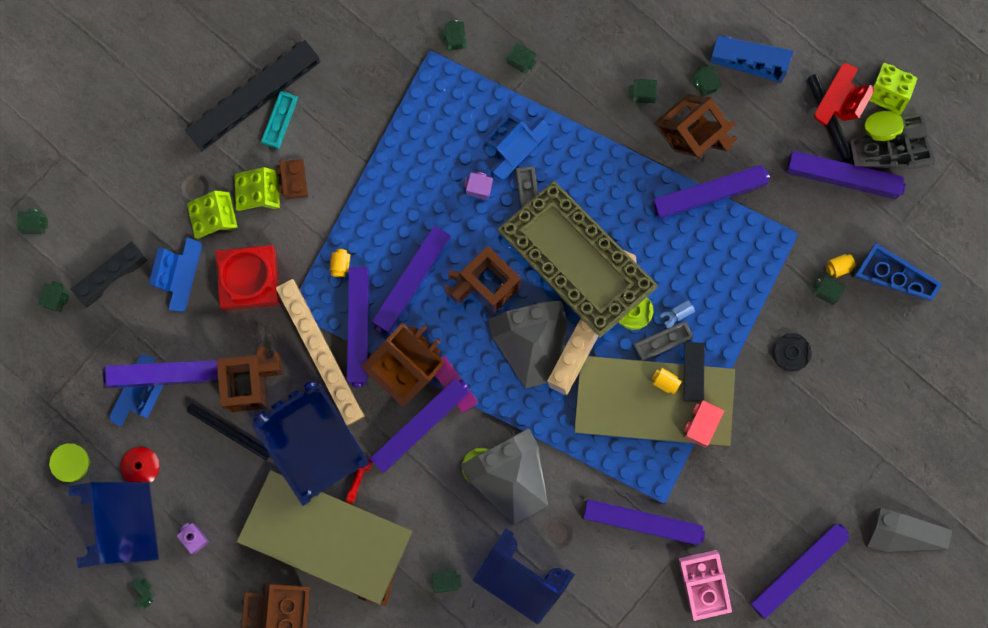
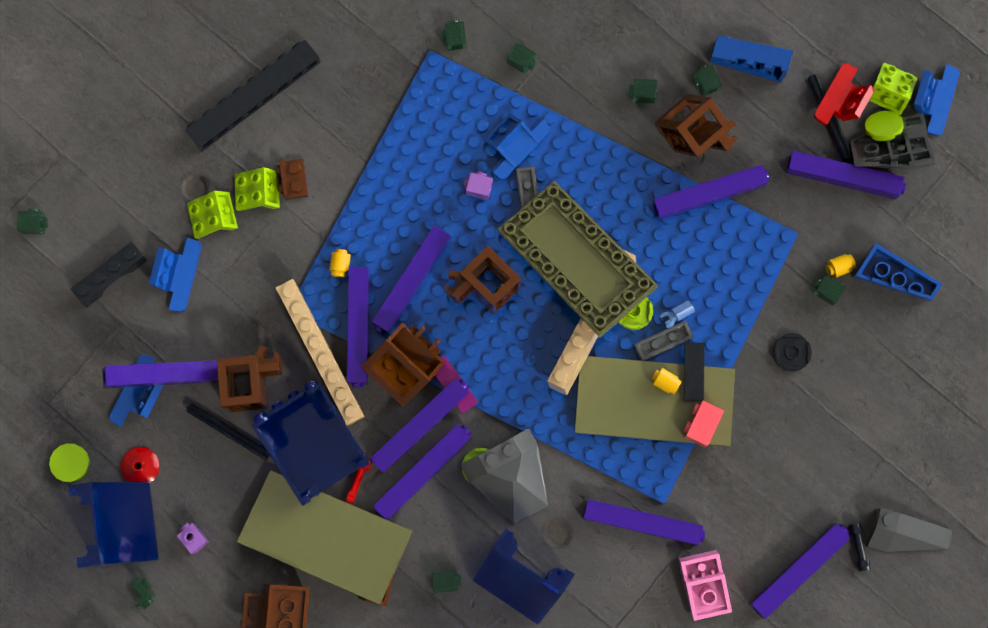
(53, 296): clear green brick -> none
(247, 278): red container -> none
(279, 120): teal tile -> none
(423, 471): none -> dark purple brick
(531, 340): dark grey wedge -> none
(863, 564): none -> black bar
(935, 98): none -> blue plate

